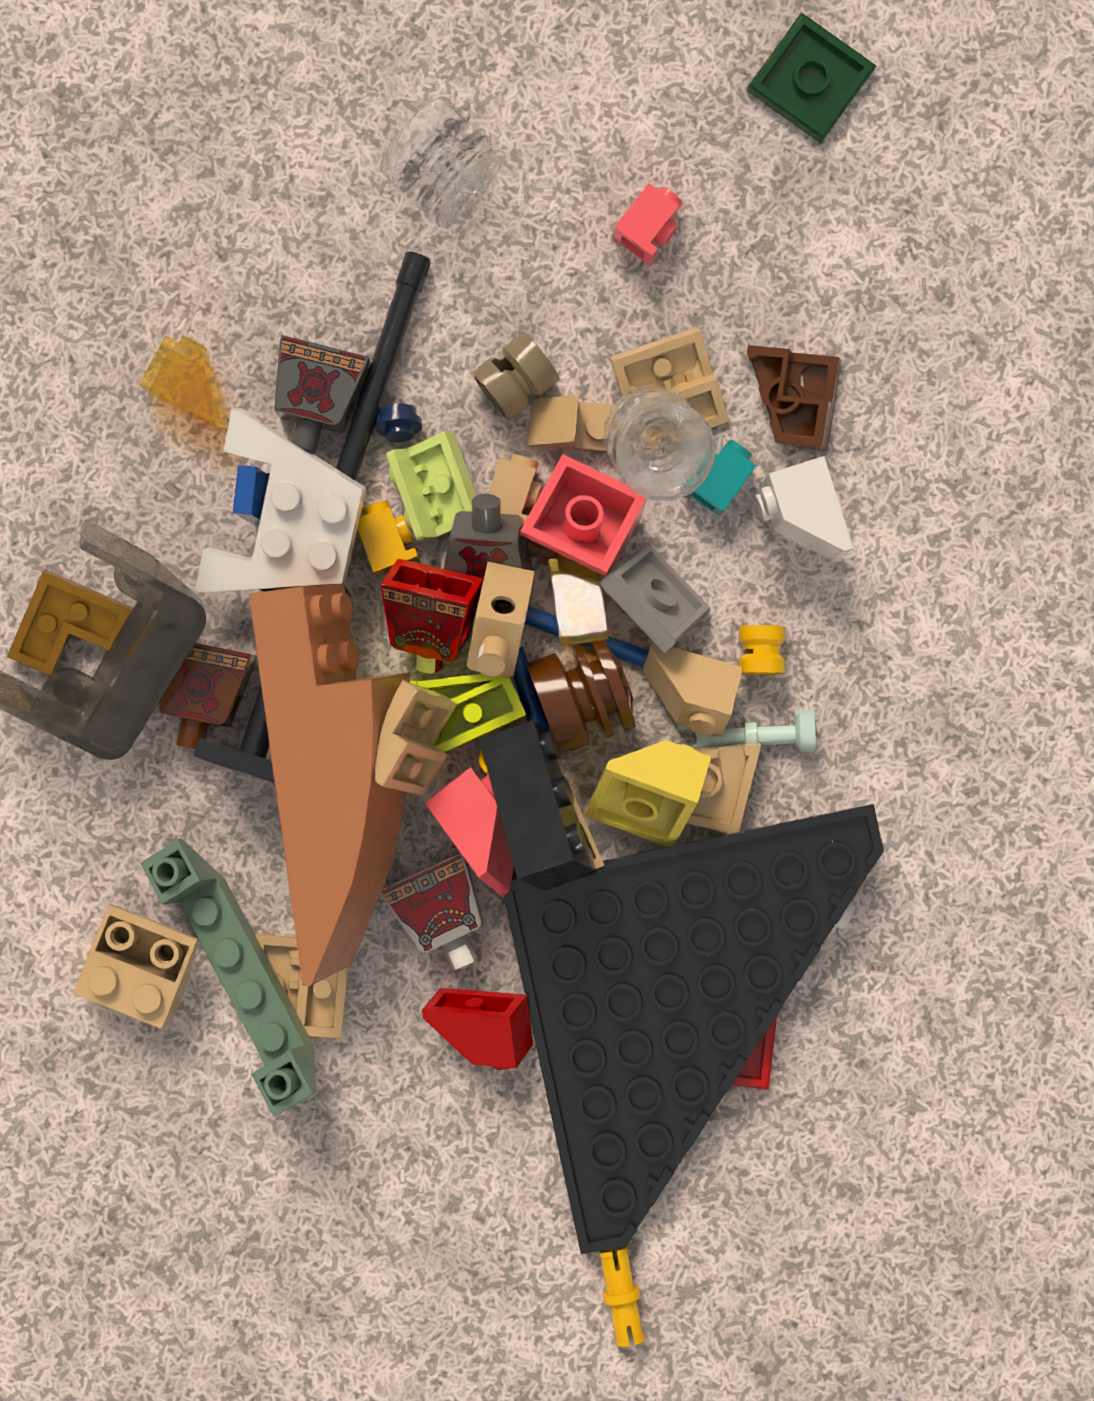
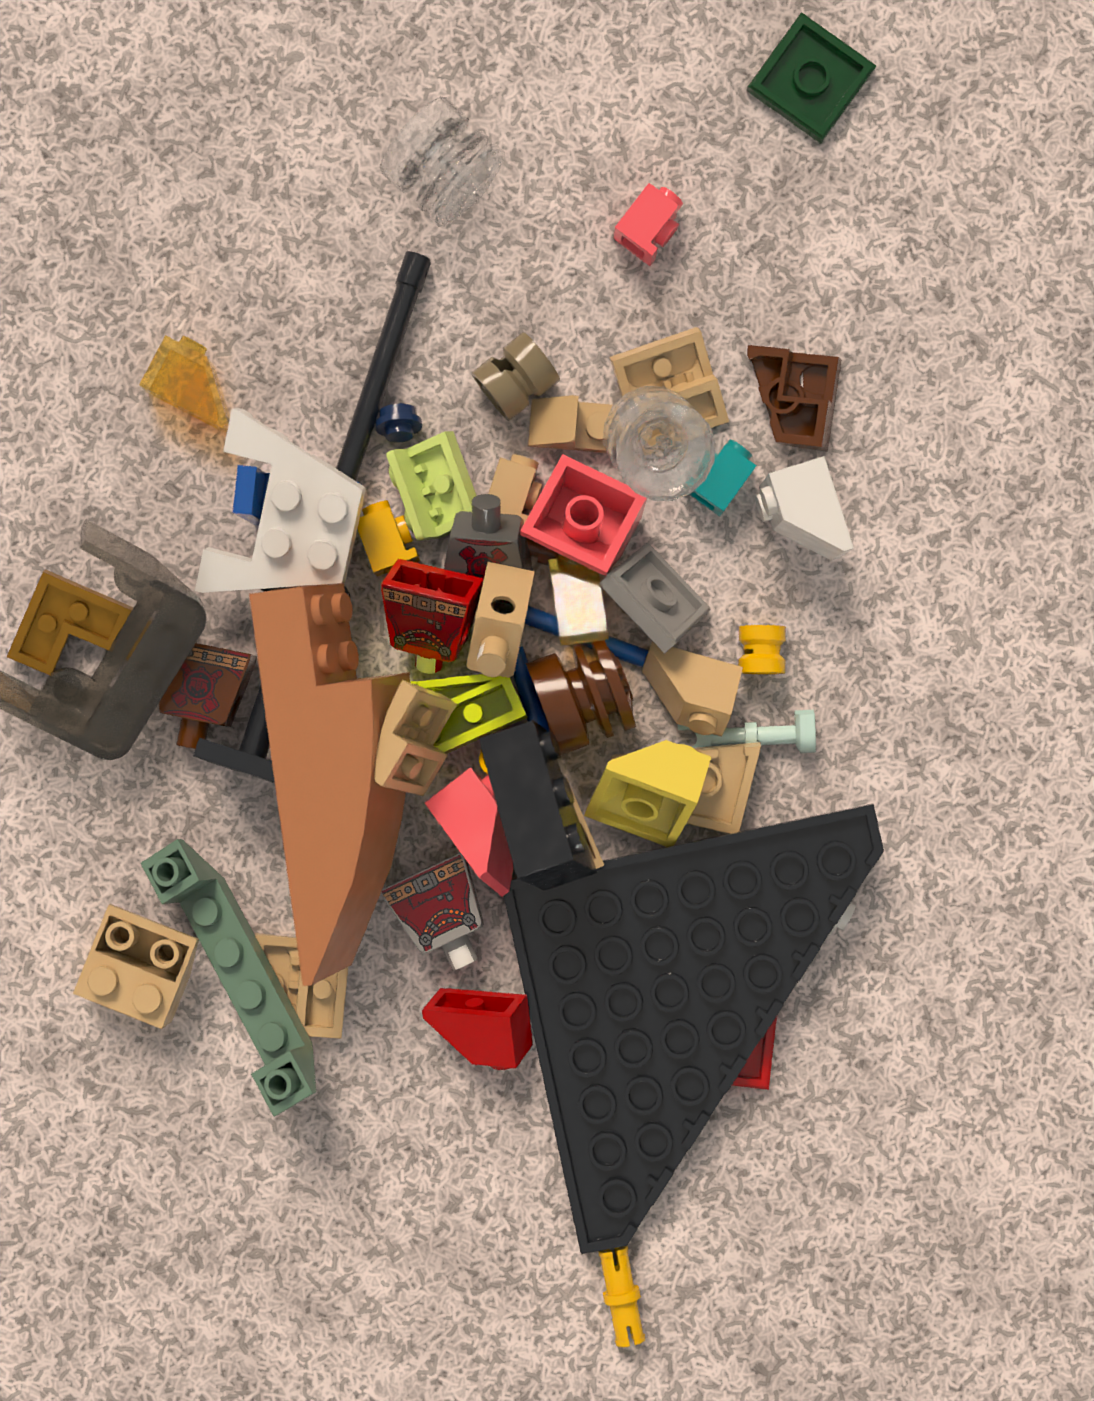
(317, 388): torso -> none

